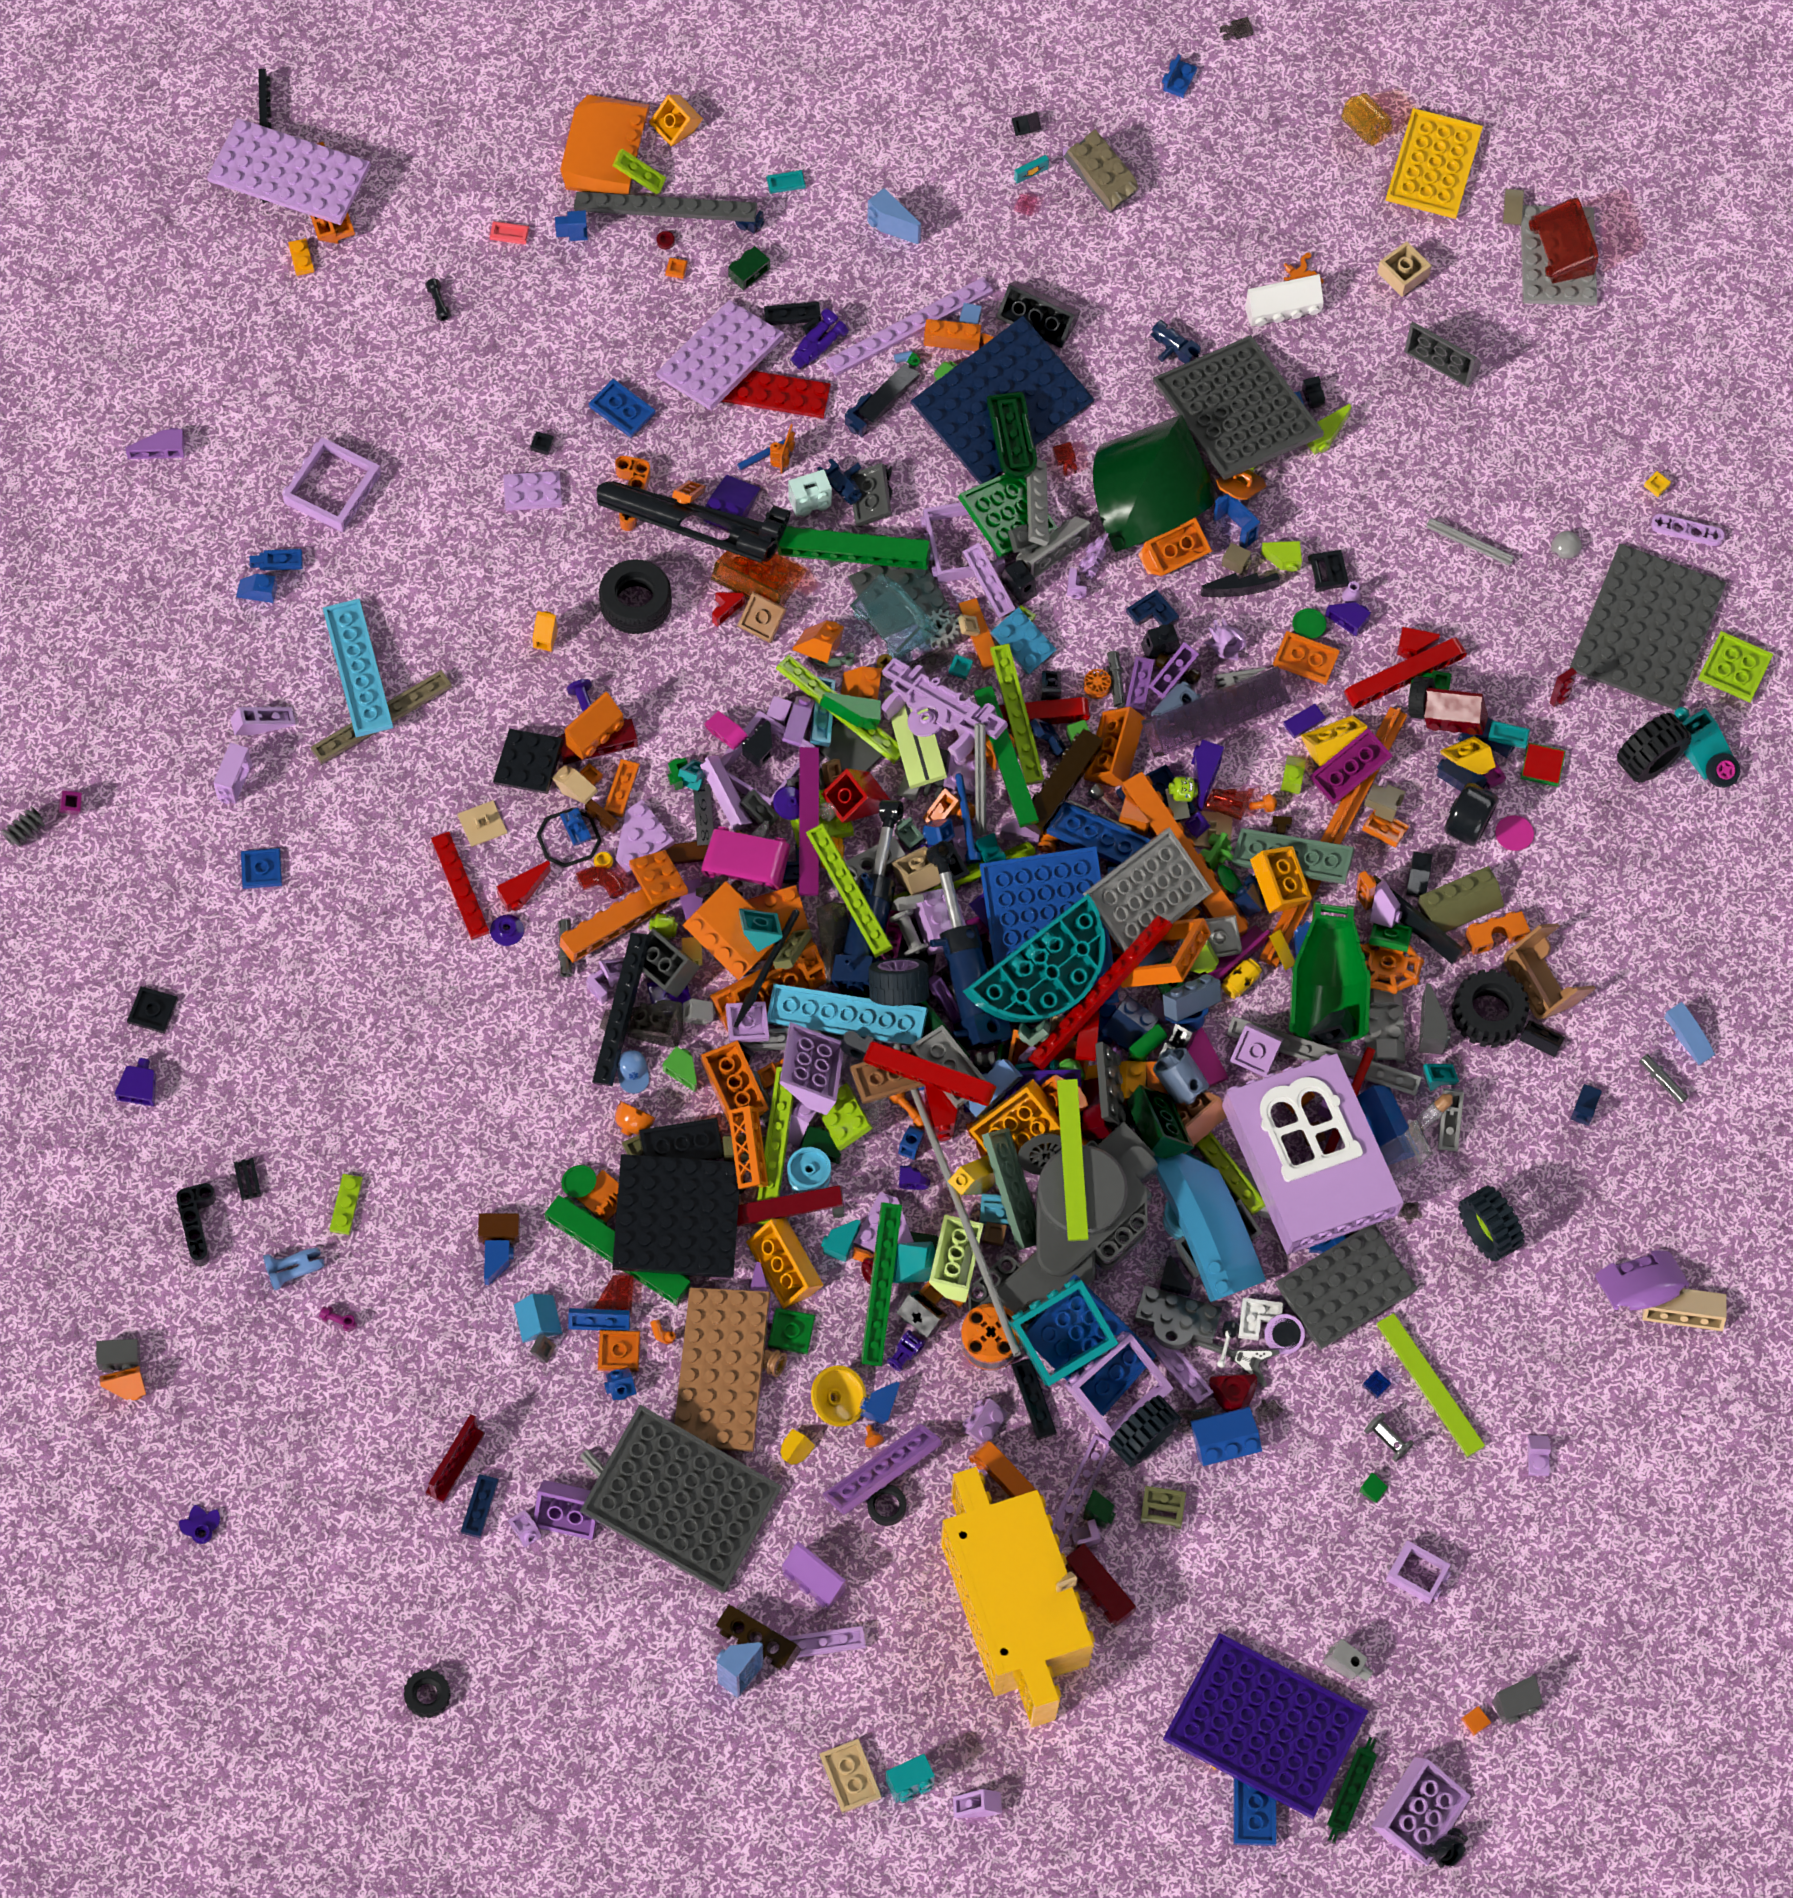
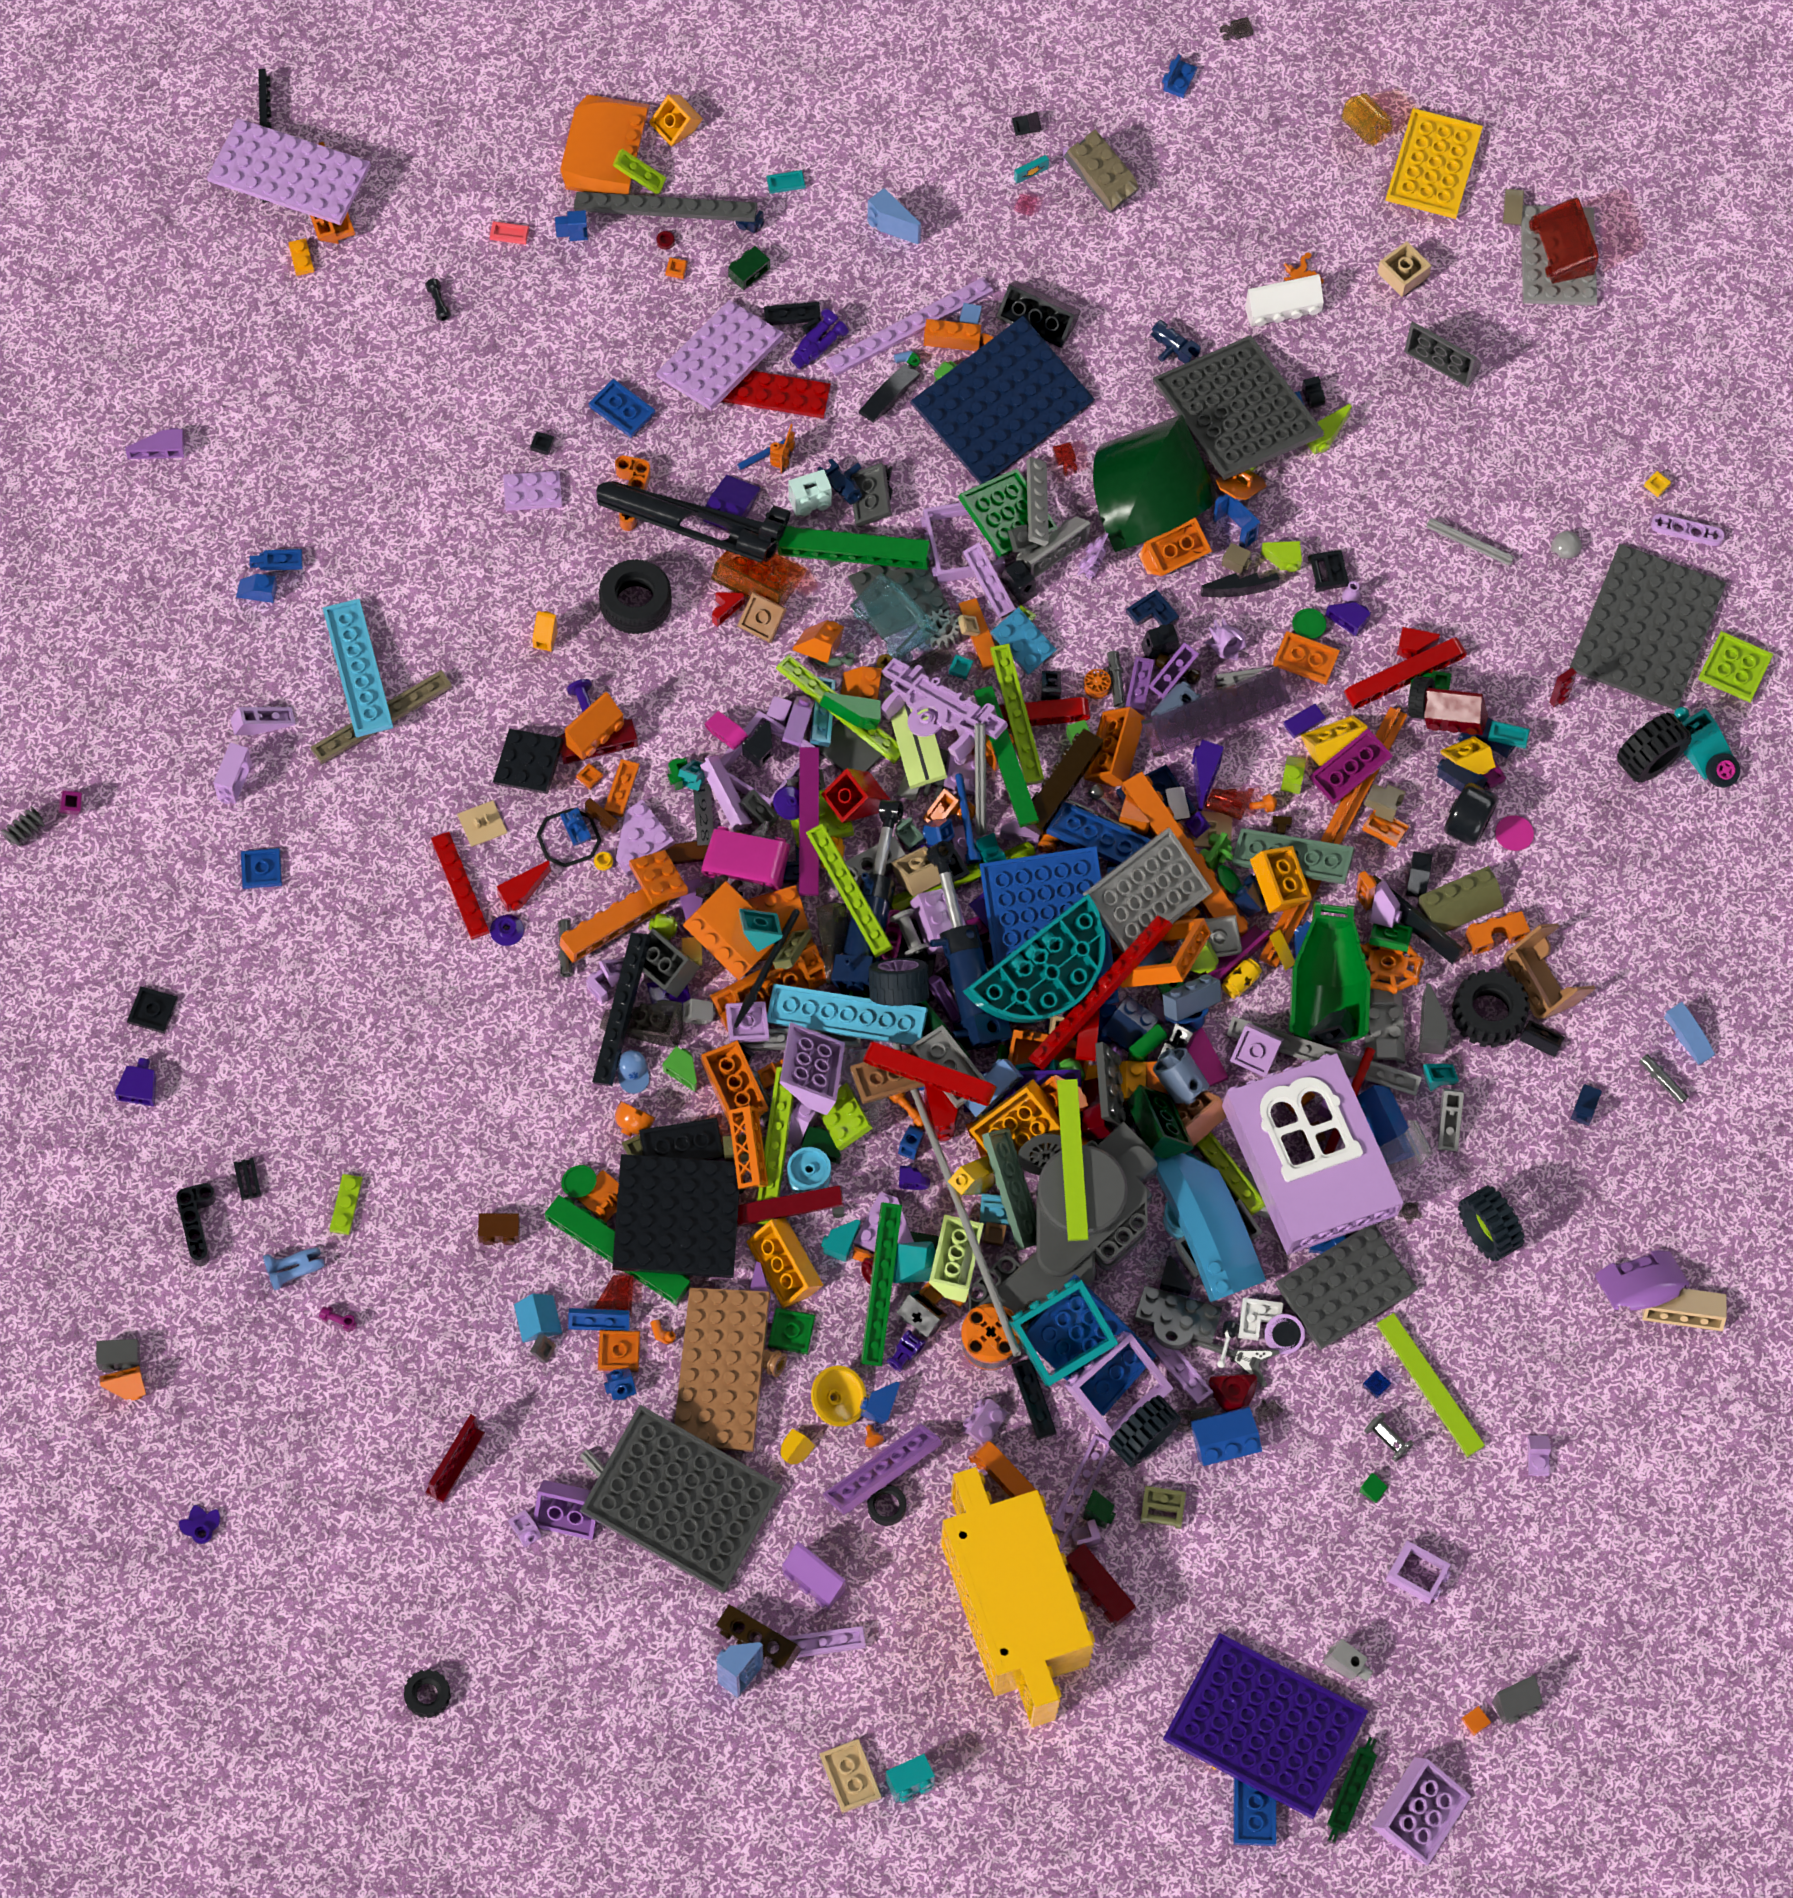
(342, 520): lavender window -> none
(479, 1506): dark blue plate -> none
(496, 1259): blue slope -> none
(574, 784): tan slope -> none
(602, 877): clear red cylinder -> none
(688, 492): orange plate -> none
(827, 811): clear plate -> none
(831, 770): medium nougat tile -> none
(852, 420): dark blue bracket -> none
(855, 1045): black leg -> none
(907, 902): light grey slope -> none
(977, 1804): lavender slope -> none
(984, 1062): dark grey hinge -> none
(1012, 434): dark green piece -> none
(1023, 1058): lavender tile -> none
(1035, 1035): sand green bracket -> none
(1046, 731): dark blue plate -> none
(1066, 1582): tan slope -> none
(1073, 588): lavender bracket -> none
(1183, 789): lime head -> none
(1434, 1111): clear piece -> none
(1447, 1849): black hair -> none
(1543, 764): red tile -> none

